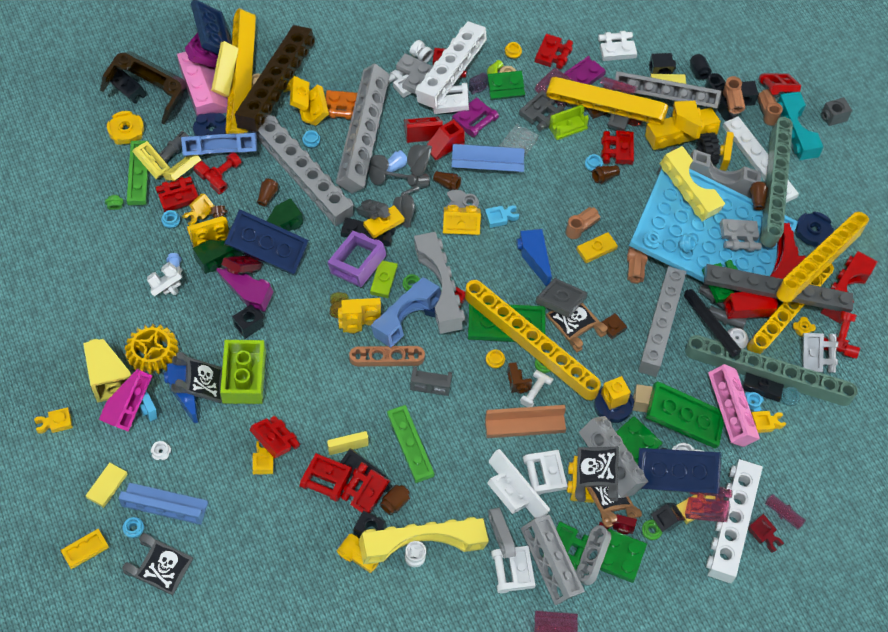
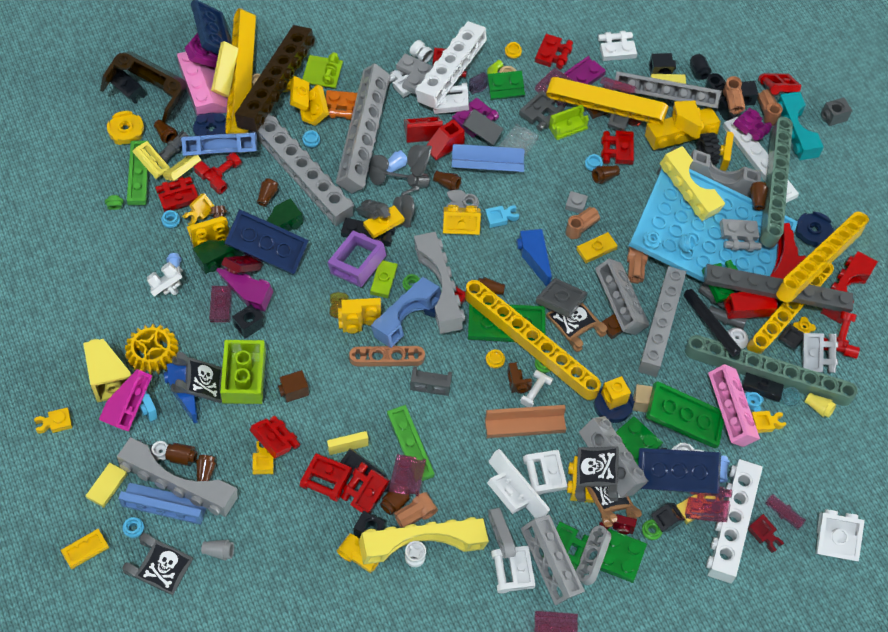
(165, 131): none -> reddish brown cone
(181, 454): none -> reddish brown brick
(205, 467): none -> reddish brown cone
(213, 495): none -> light grey arch
(219, 549): none -> light grey cone
(220, 304): none -> clear pink plate
(293, 386): none -> reddish brown brick
(323, 70): none -> lime hinge
(407, 475): none -> clear pink plate
(420, 508): none -> nougat piece
(482, 126): none -> dark grey hinge
(495, 287): none -> reddish brown cone
(576, 202): none -> light grey plate
(622, 297): none -> light grey brick
(724, 469): none -> light blue pin
(751, 123): none -> magenta plate
(791, 337): none -> black plate
(820, 404): none -> light yellow cone
(839, 535): none -> white plate

